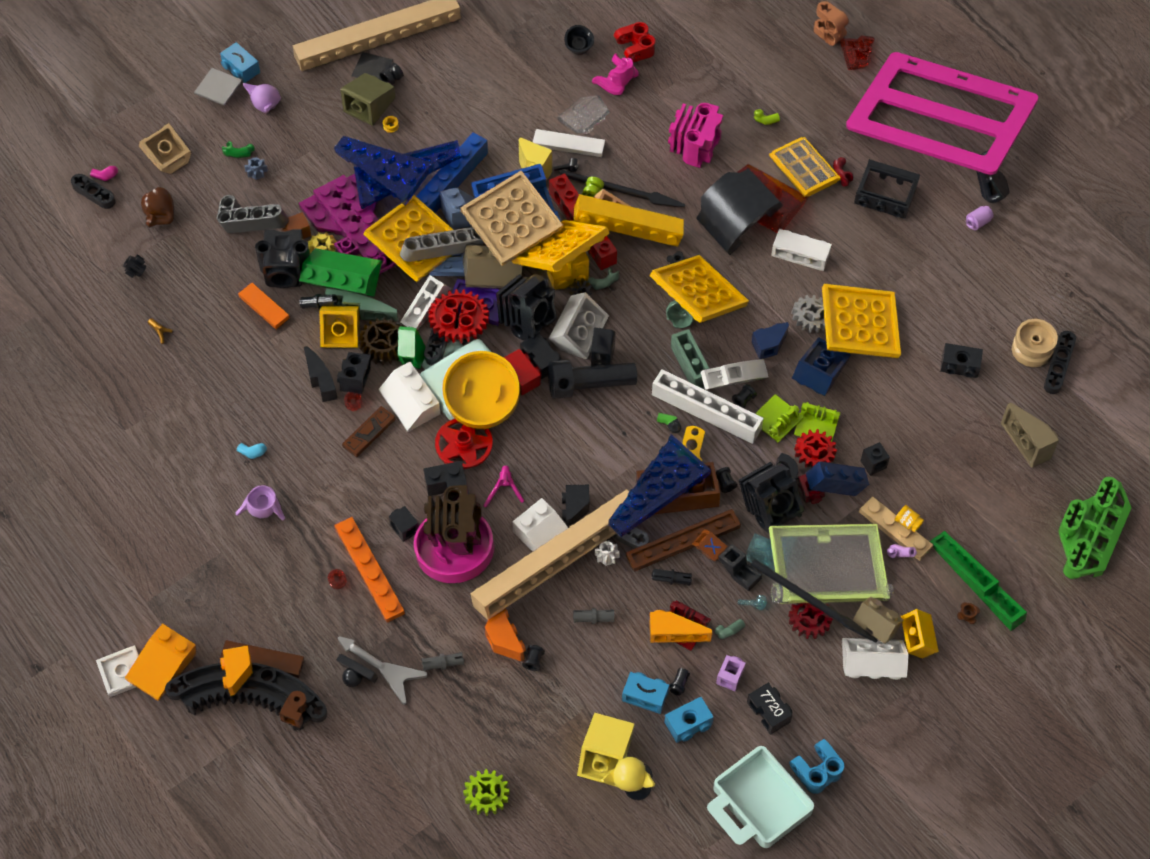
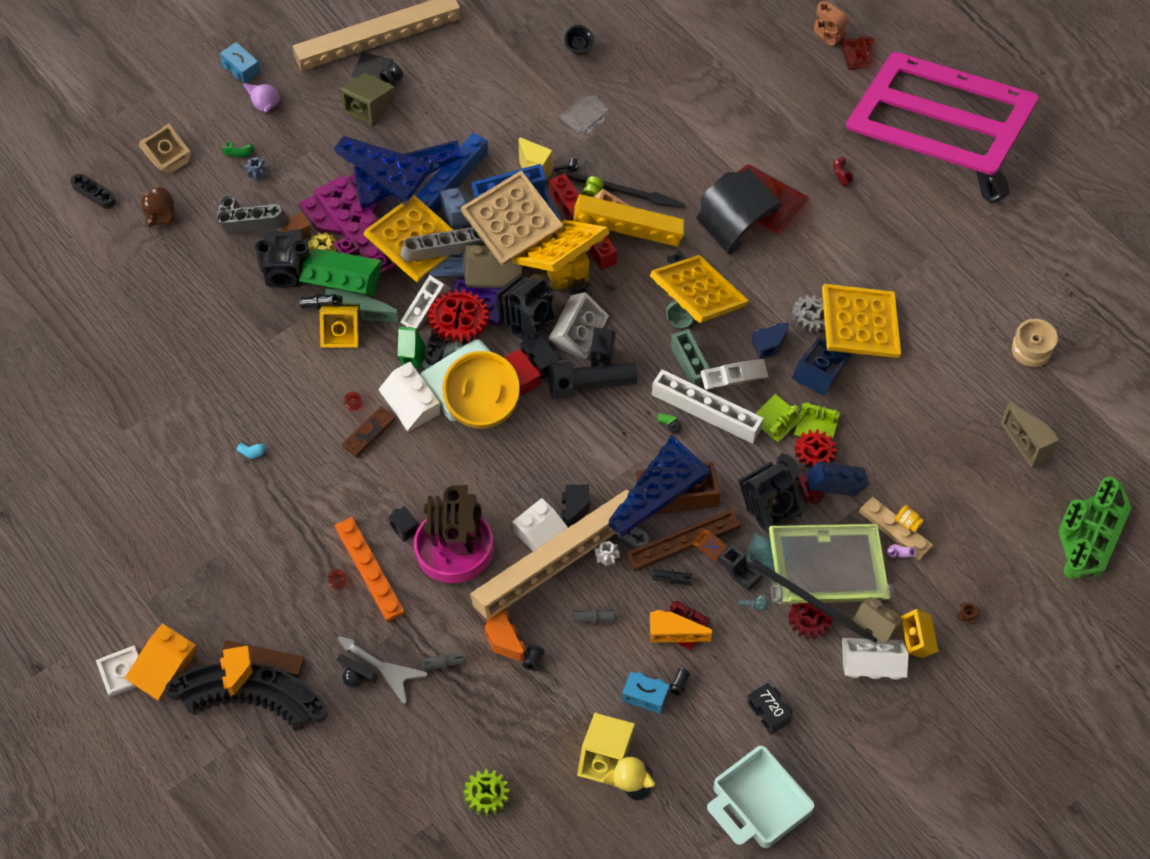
(106, 174): dark pink arm -> none
(134, 266): black gear -> none
(159, 329): pearl gold bar -> none
(218, 86): light grey piece -> none
(261, 503): lavender piece -> none
(263, 305): orange tile -> none
(293, 708): reddish brown leg -> none
(320, 375): black slope -> none
(354, 372): black brick -> none
(381, 346): dark brown gear -> none
(390, 129): yellow bush -> none
(442, 476): black brick -> none
(463, 444): red wheel -> none
(504, 480): dark pink plant -> none
(569, 143): white tile -> none
(599, 283): sand green piece -> none
(617, 77): dark pink hair -> none
(637, 34): red piece -> none
(694, 710): dark azure brick -> none
(696, 133): dark pink piece -> none
(698, 438): yellow piece -> none
(726, 480): black bush -> none
(727, 679): lavender brick -> none
(730, 630): sand green arm -> none
(744, 396): black bush -> none
(766, 120): lime arm -> none
(801, 249): white brick -> none
(804, 167): clear piece -> none
(829, 758): dark azure piece -> none
(875, 458): black brick -> none
(882, 203): black window -> none
(970, 356): black brick -> none
(979, 217): lavender brick -> none
(980, 581): green slope -> none
(1059, 362): black beam -> none

